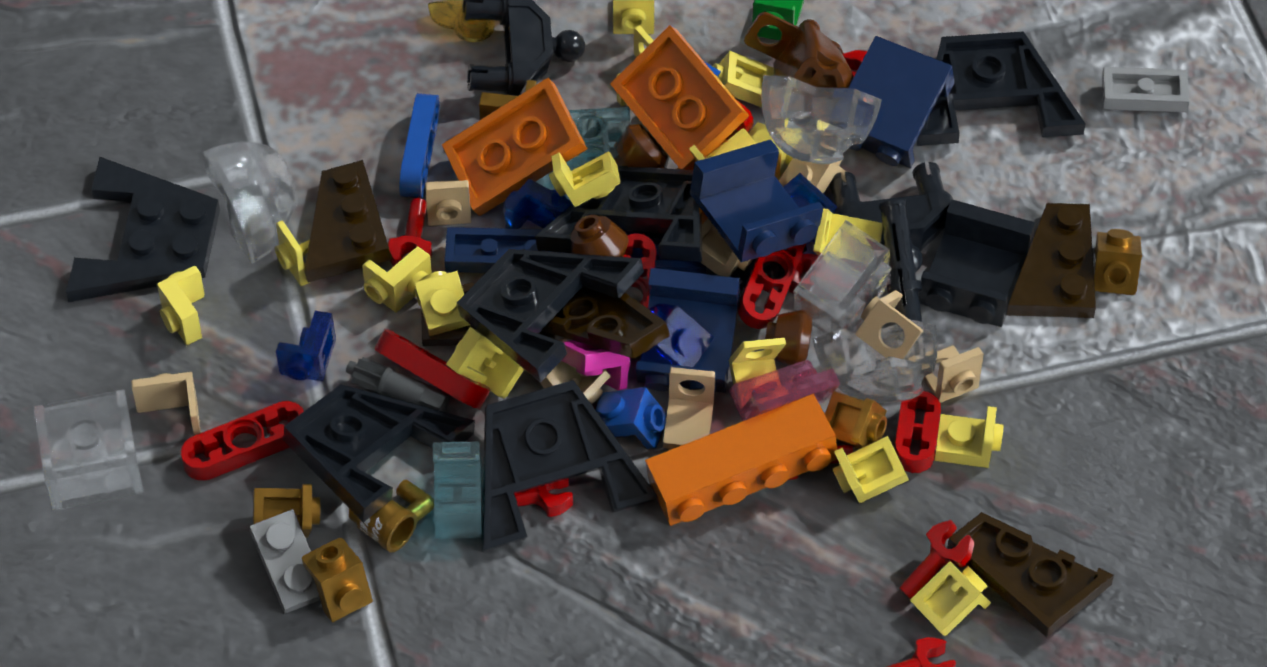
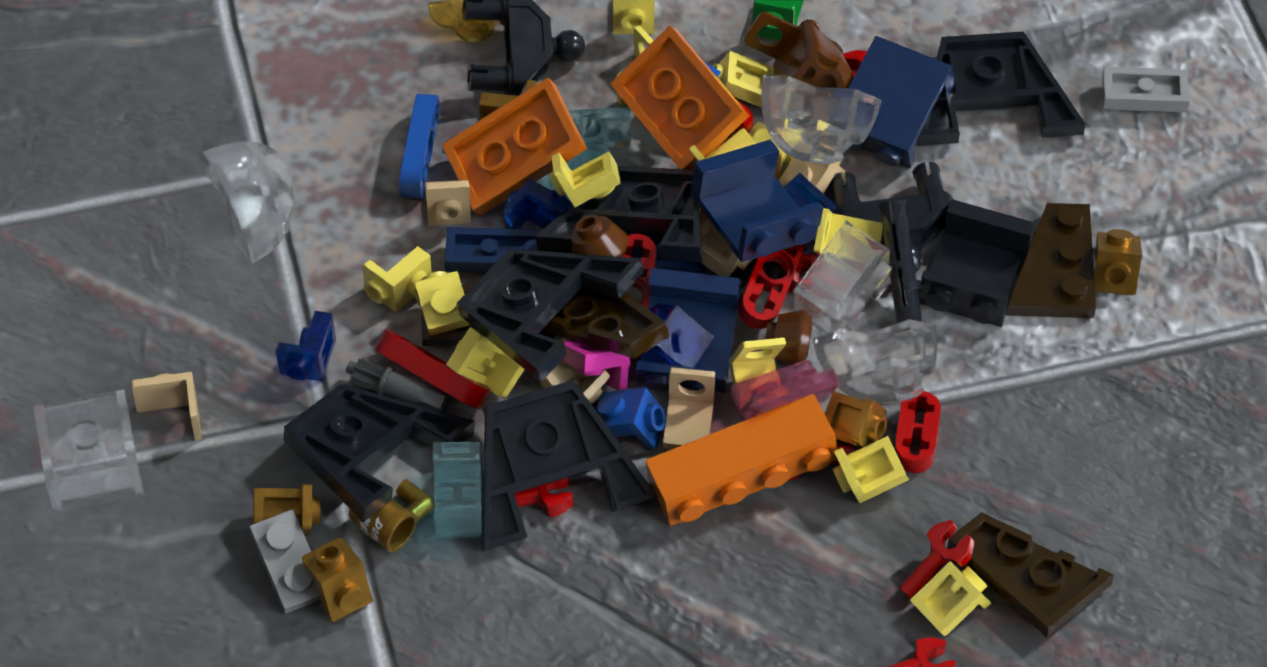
(163, 235): black wing -> none
(176, 299): light yellow bracket -> none
(236, 457): red beam -> none
(290, 253): light yellow bracket -> none
(345, 224): dark brown wing -> none
(413, 233): red bar -> none
(639, 149): reddish brown cone -> none
(879, 313): tan bracket -> none
(956, 373): tan bracket -> none
(968, 439): light yellow bracket -> none

